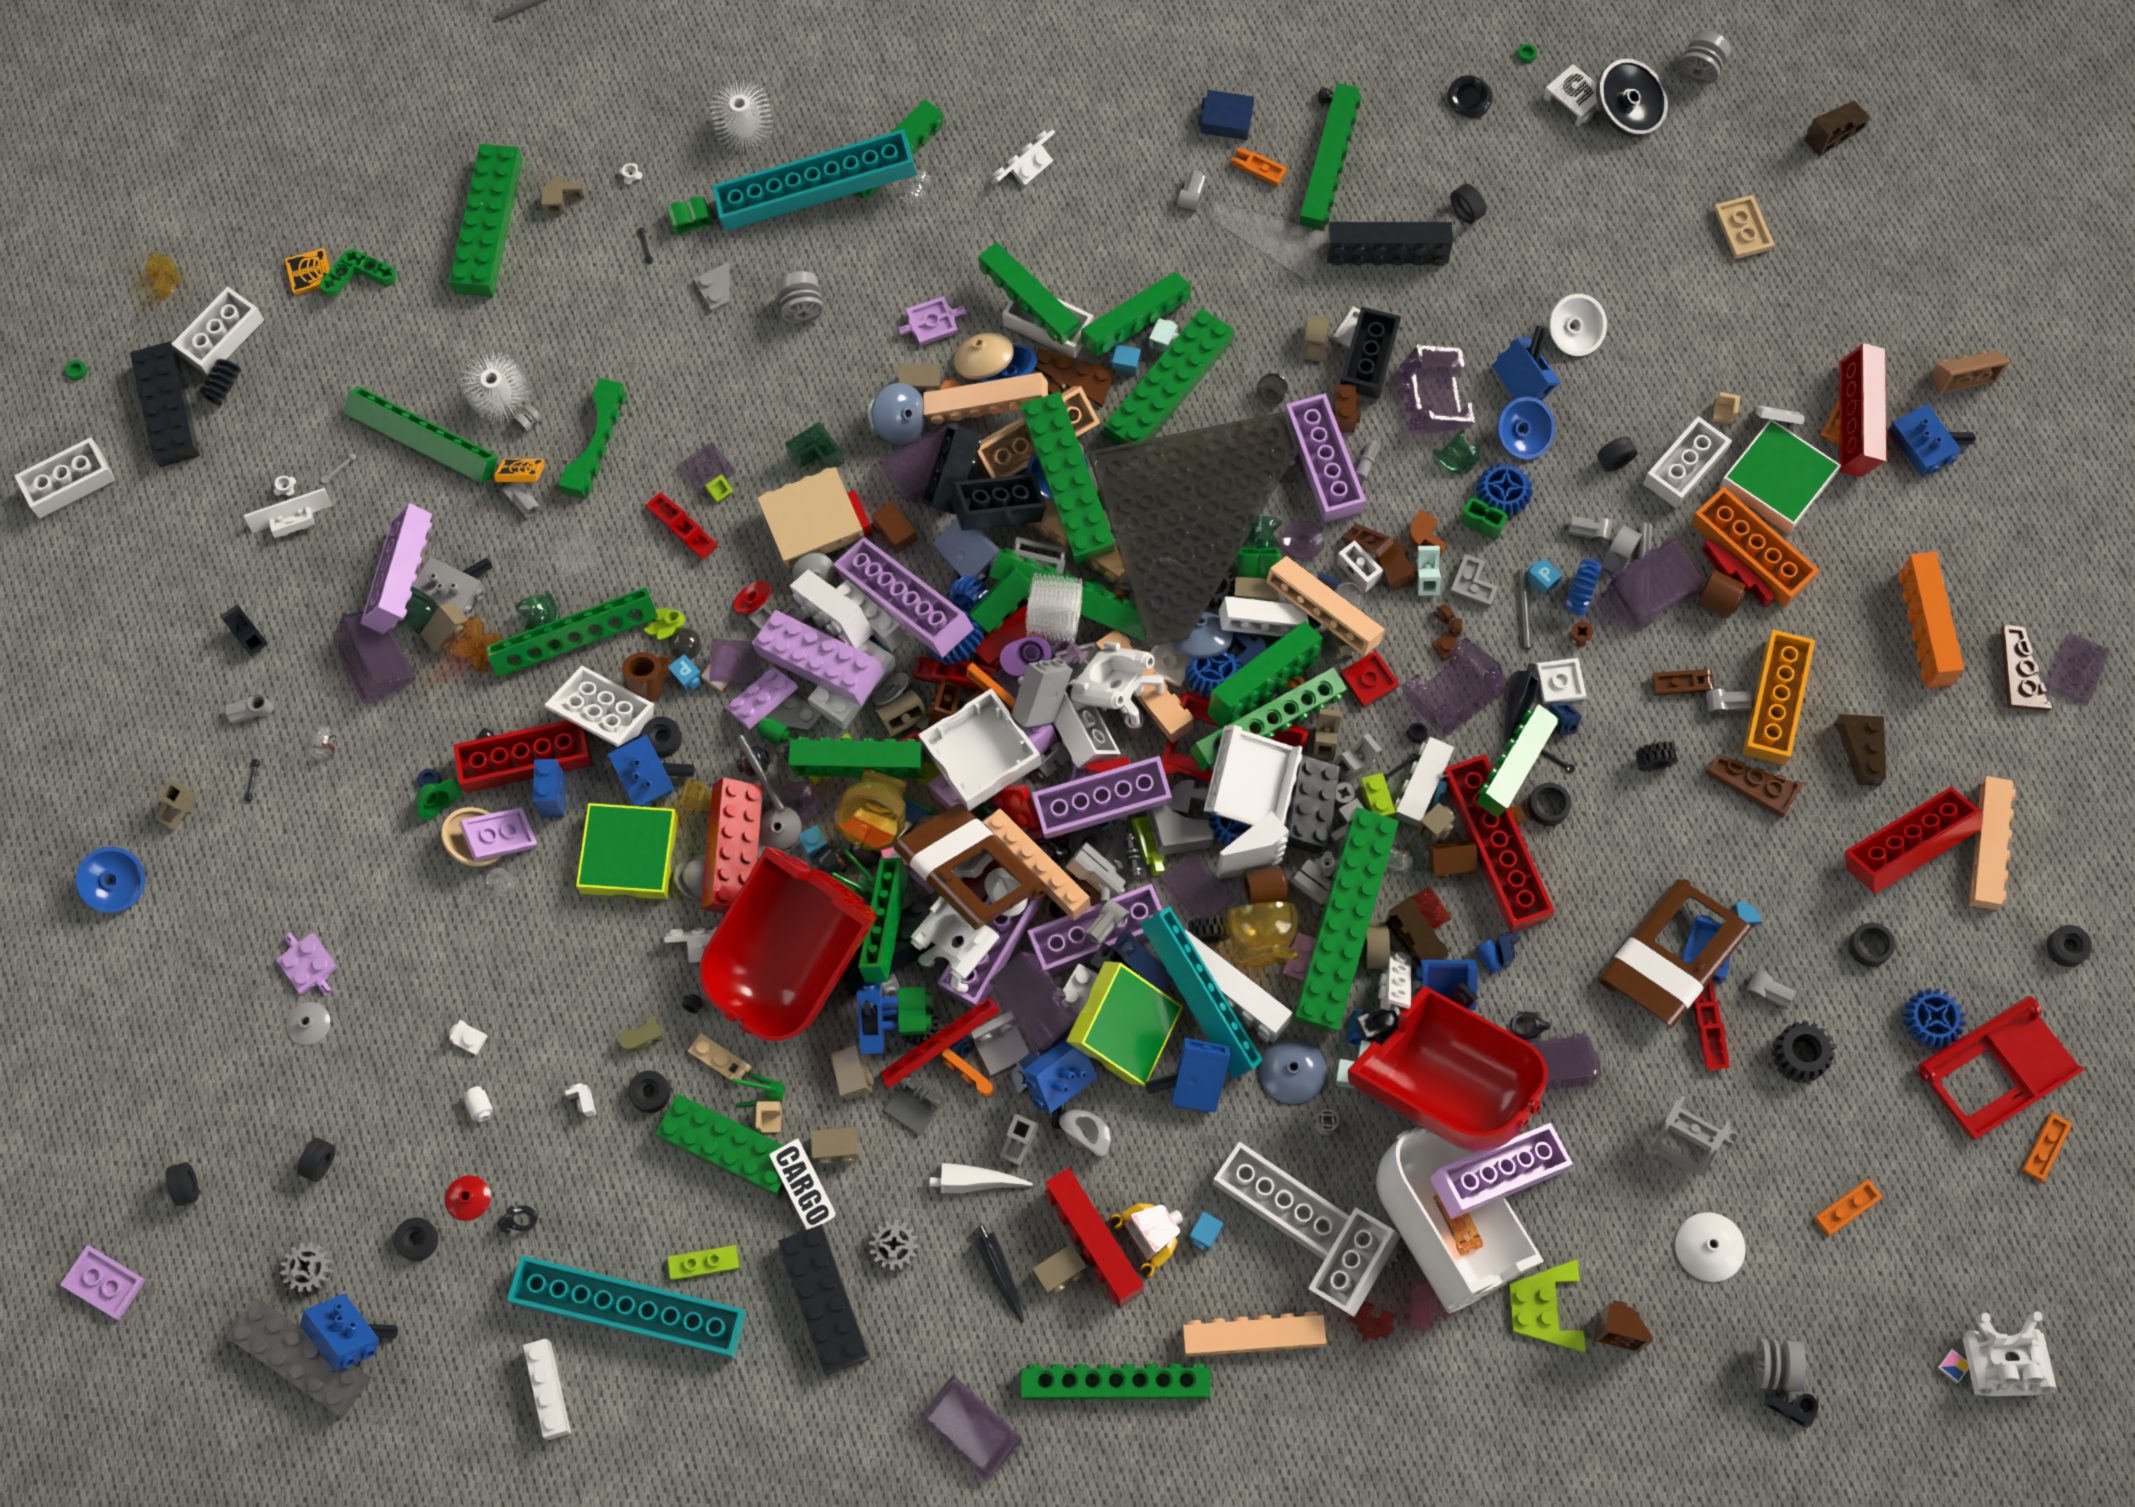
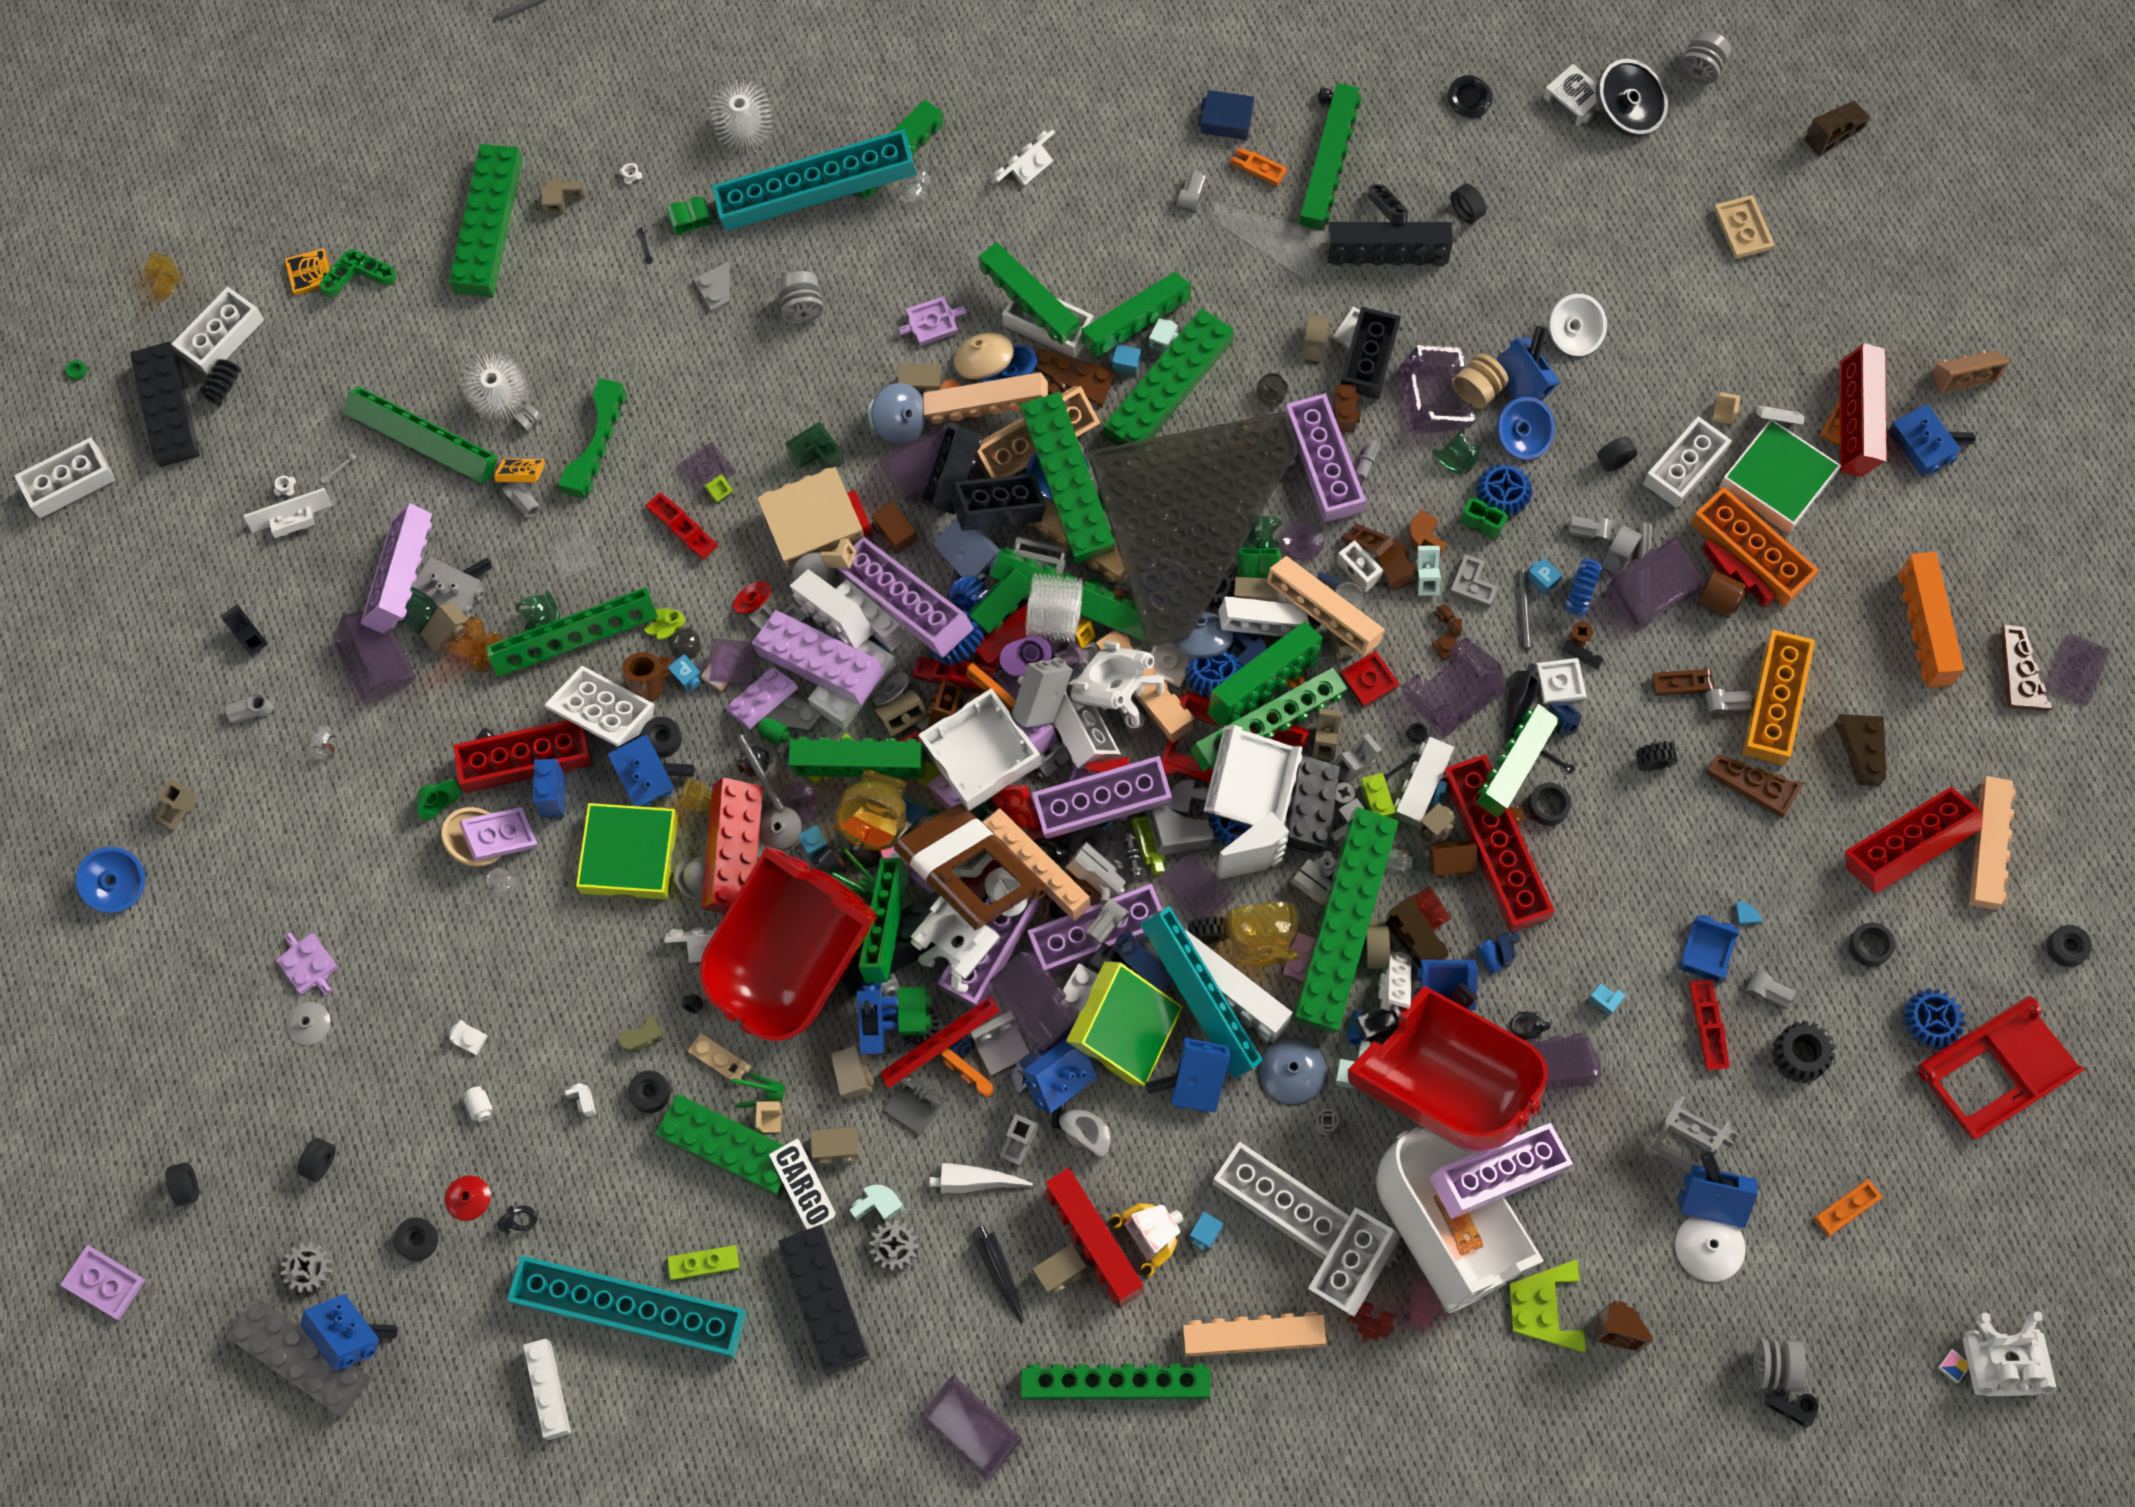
(255, 764): black hinge -> none
(428, 776): dark blue tile -> none
(840, 557): none -> tan panel
(880, 1198): none -> light aqua brick
(1085, 633): none -> yellow brick
(1265, 885): reddish brown piece -> none
(1388, 204): none -> black beam
(1480, 381): none -> tan wheel
(1526, 53): green tile -> none
(1582, 654): none -> black axle
(1605, 999): none -> medium azure panel
(1659, 977): reddish brown piece -> none
(1717, 1194): none -> blue piece
(2046, 1147): orange tile -> none

